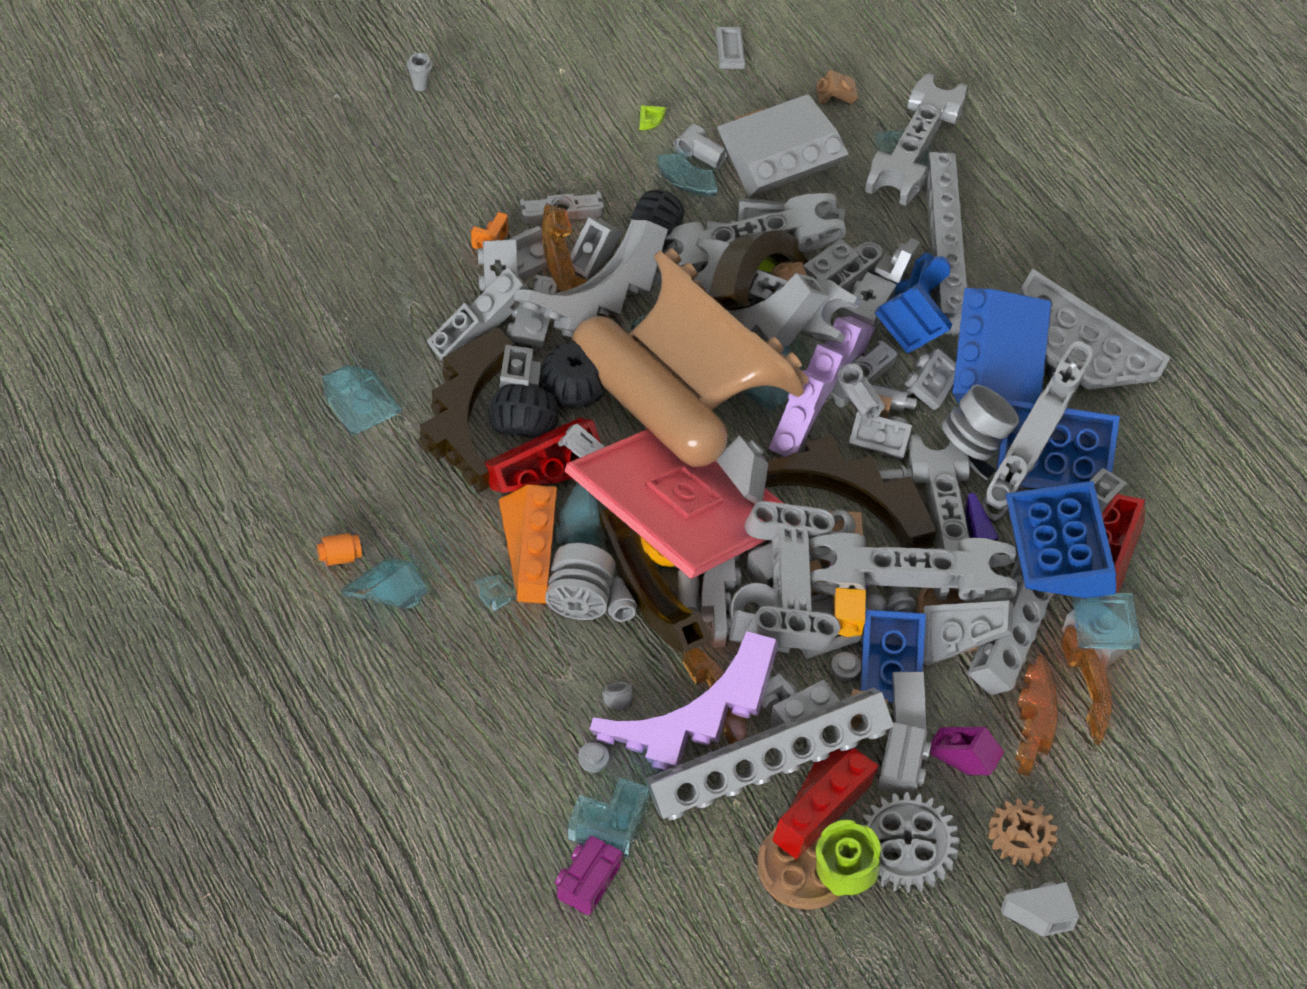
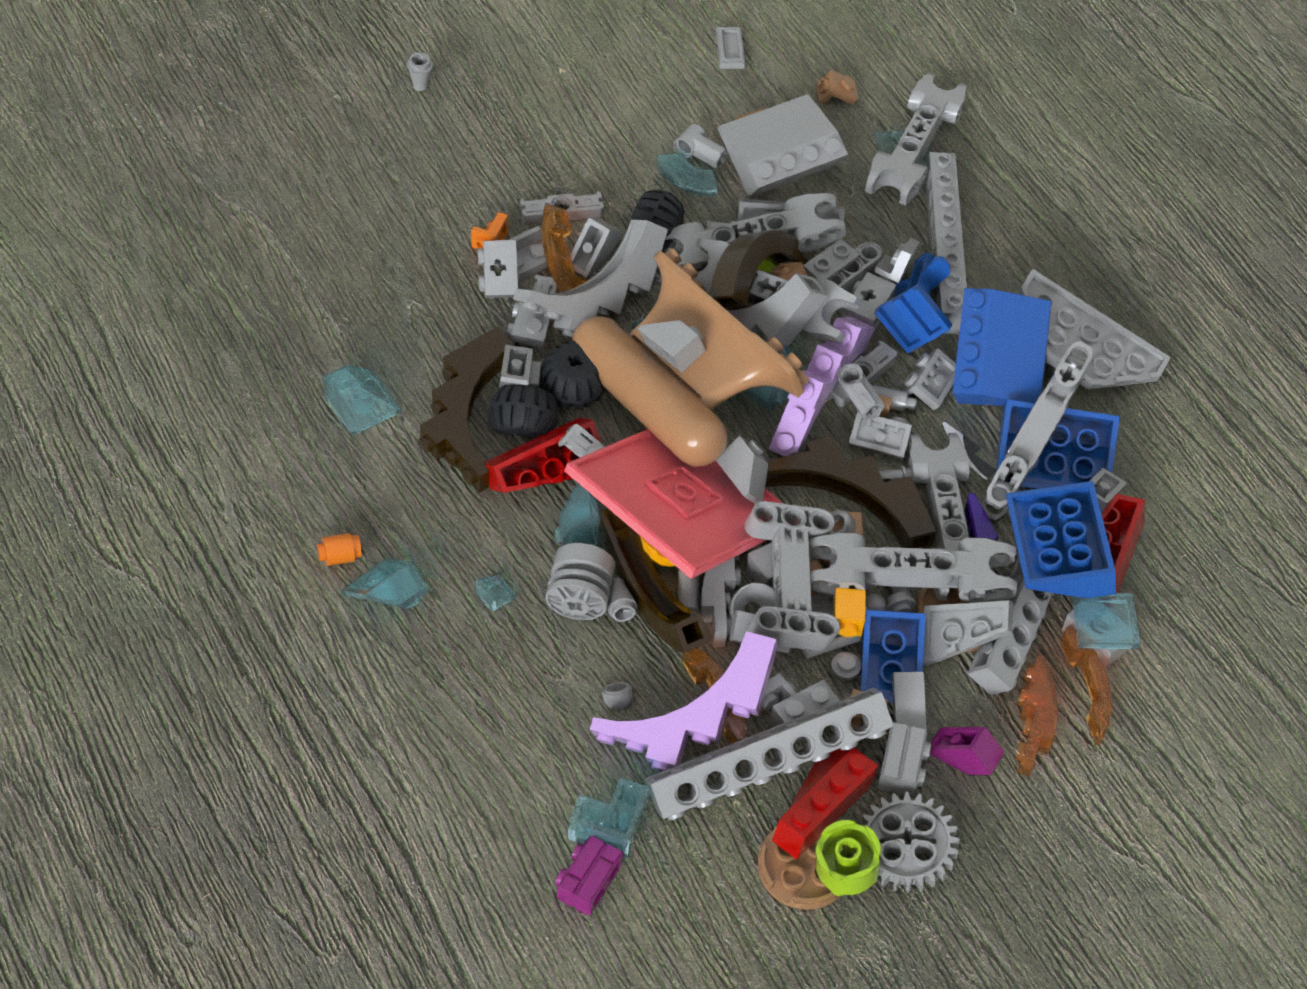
(480, 317): light grey slope -> none
(529, 533): orange wedge -> none
(593, 757): light grey plate -> none
(651, 116): lime tile -> none
(674, 342): none -> light grey slope
(980, 422): light grey wheel -> none
(1022, 832): medium nougat gear -> none
(1042, 909): light grey slope -> none

